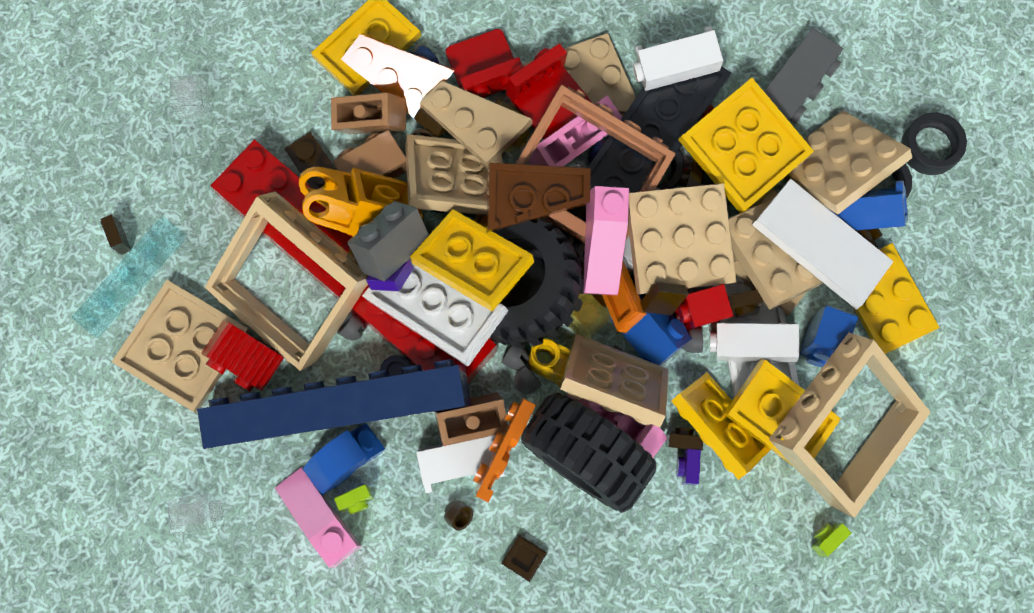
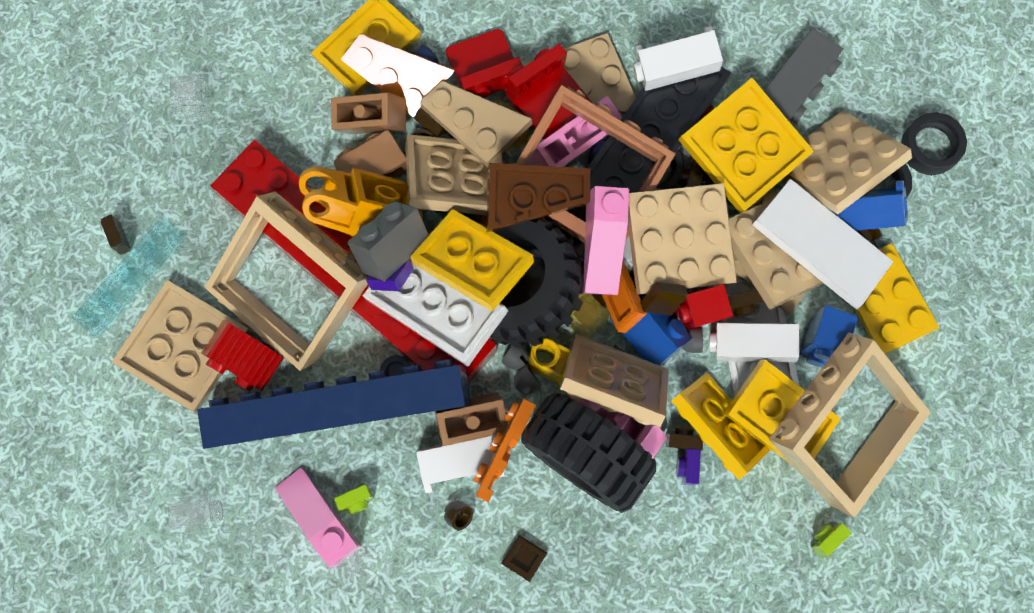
(307, 154): dark brown plate -> none
(341, 458): blue brick -> none
(350, 327): dark grey hinge -> none

